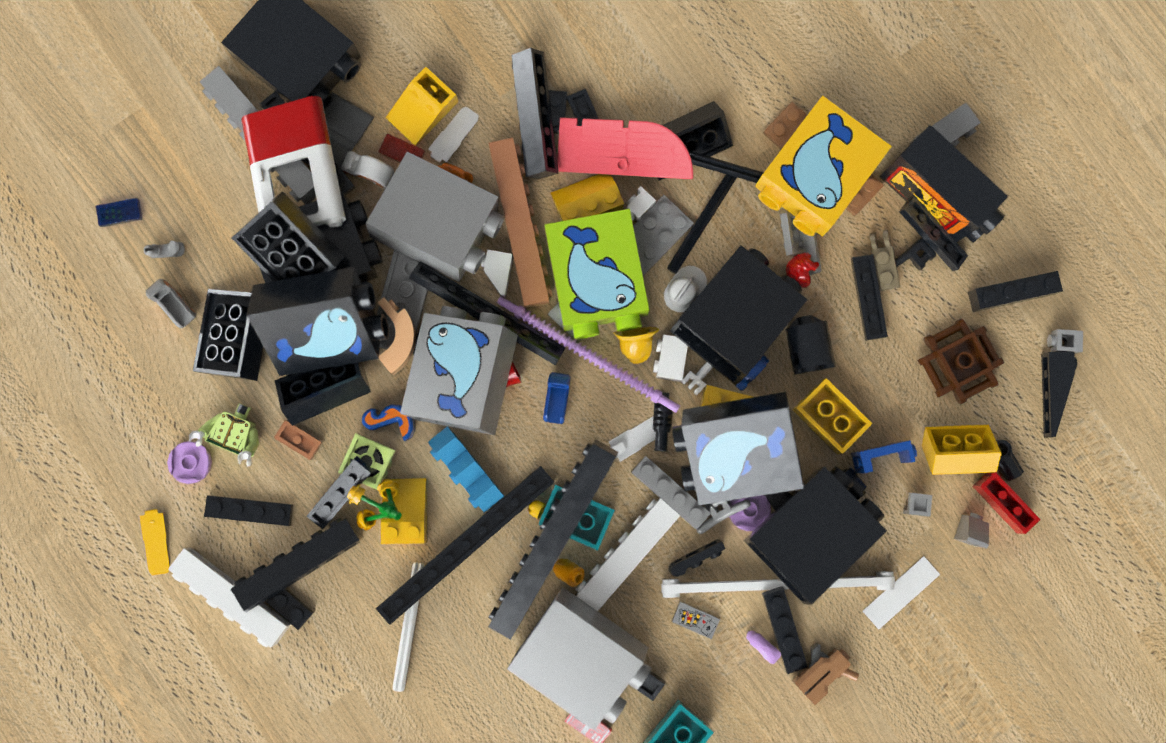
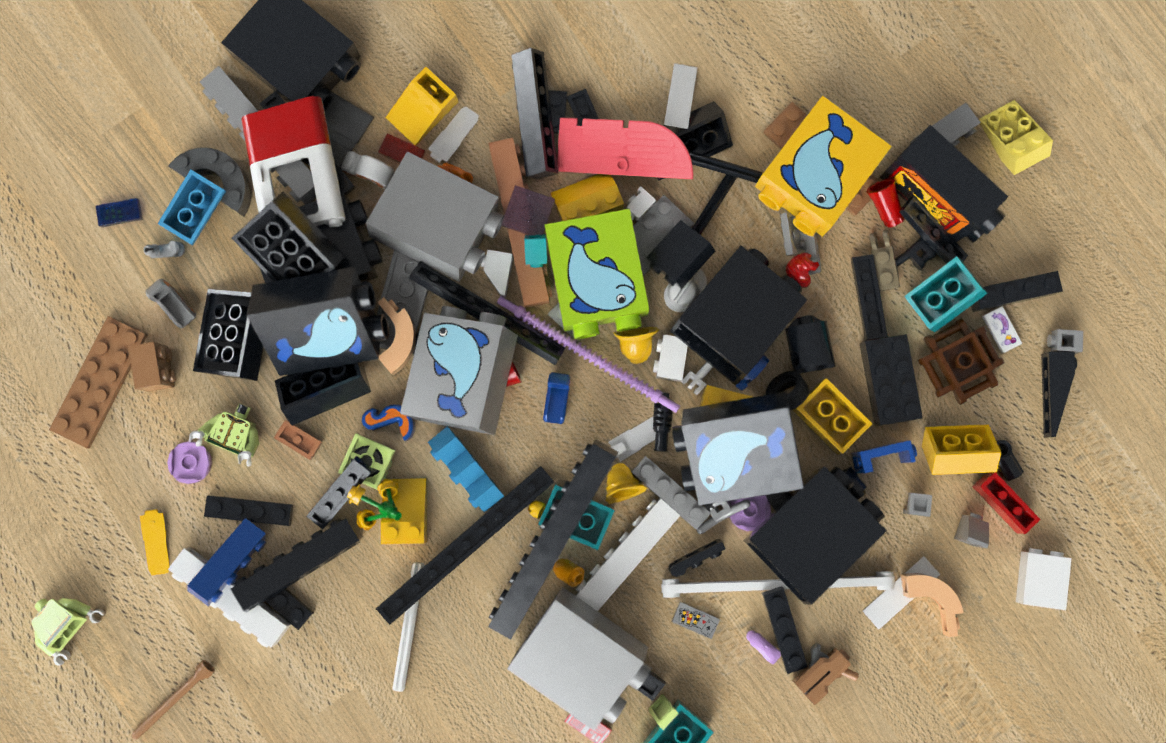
(58, 624): none -> yellowish green torso
(97, 383): none -> medium nougat plate
(151, 367): none -> medium nougat brick
(191, 207): none -> dark azure slope
(203, 670): none -> medium nougat piece
(215, 162): none -> dark grey brick
(226, 562): none -> blue brick
(528, 211): none -> tile
(535, 250): none -> teal brick
(622, 484): none -> yellow piece
(663, 711): none -> yellowish green tile
(680, 96): none -> white sticker
(680, 254): none -> black brick
(787, 380): none -> black tyre
(886, 202): none -> red plant
(890, 380): none -> black brick
(945, 294): none -> teal brick
(948, 602): none -> light nougat arch
(1001, 330): none -> white tile
(1016, 137): none -> light yellow slope
(1043, 579): none -> white brick

